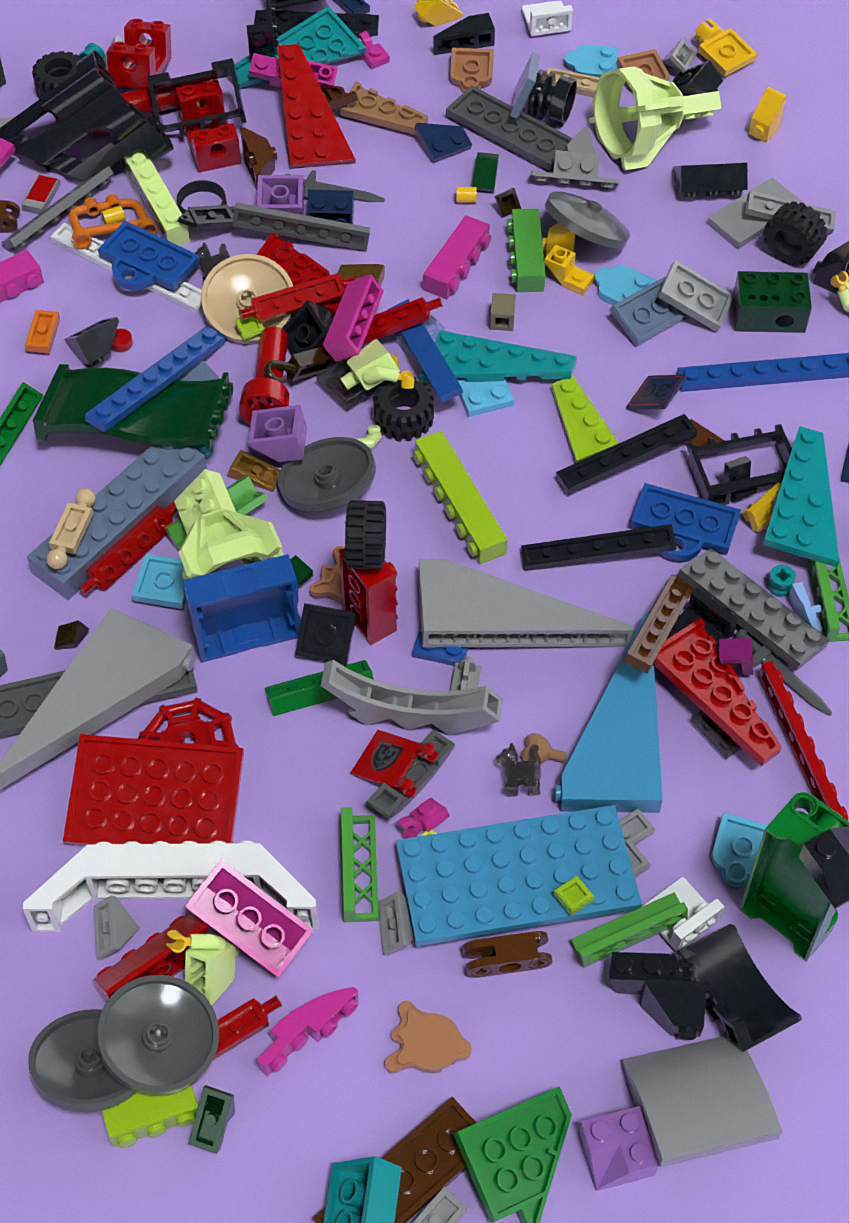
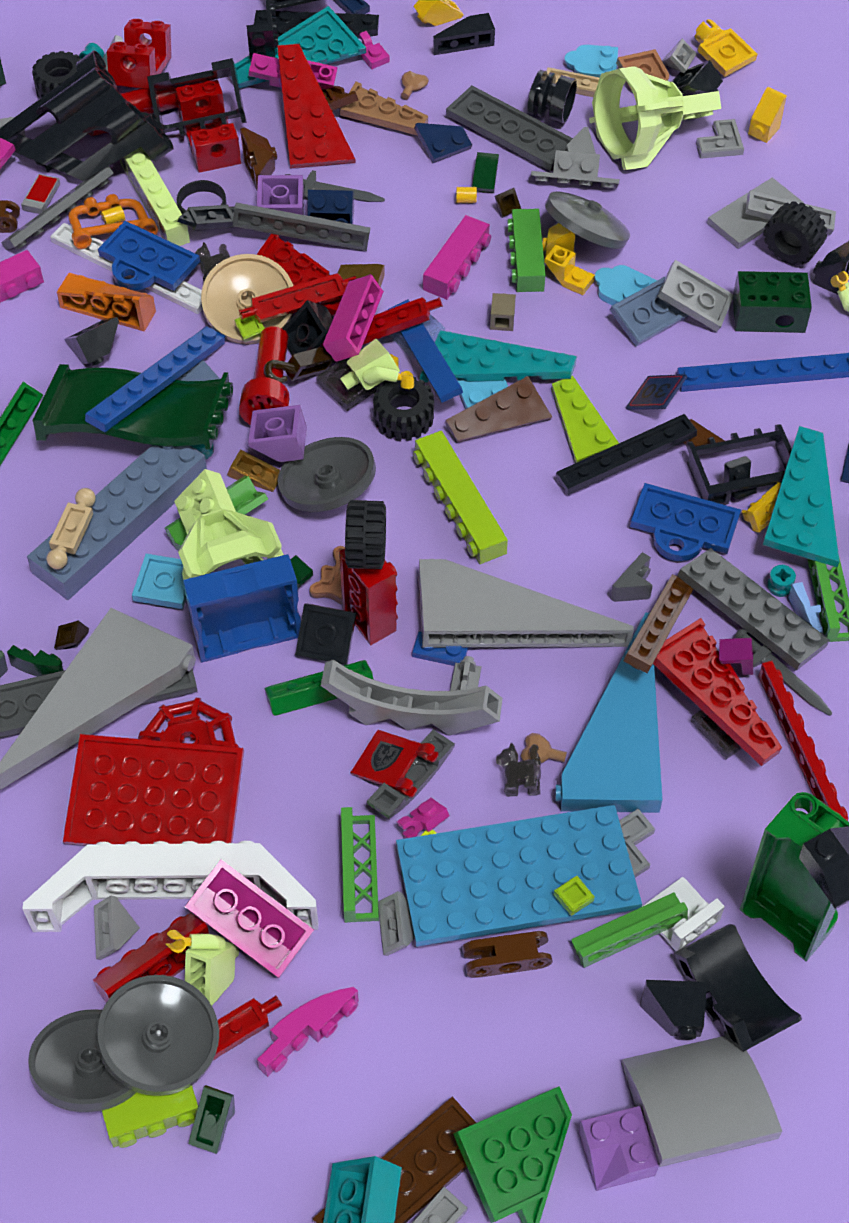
(35, 665): none -> dark green slope
(42, 331): orange plate -> none
(106, 301): none -> orange wedge
(122, 340): red tile -> none
(129, 549): red plate -> none
(373, 436): yellowish green arm -> none
(412, 82): none -> medium nougat rock
(426, 1041): nougat tile -> none
(471, 67): nougat plate -> none
(504, 410): none -> reddish brown wing
(525, 85): sand blue tile -> none
(548, 17): white bracket -> none
(598, 547): black tile -> none
(632, 970): black hinge -> none
(633, 582): none -> dark grey slope
(711, 179): black slope -> none
(719, 620): black bracket -> none
(724, 143): none -> light grey tile
(737, 848): medium azure plate -> none

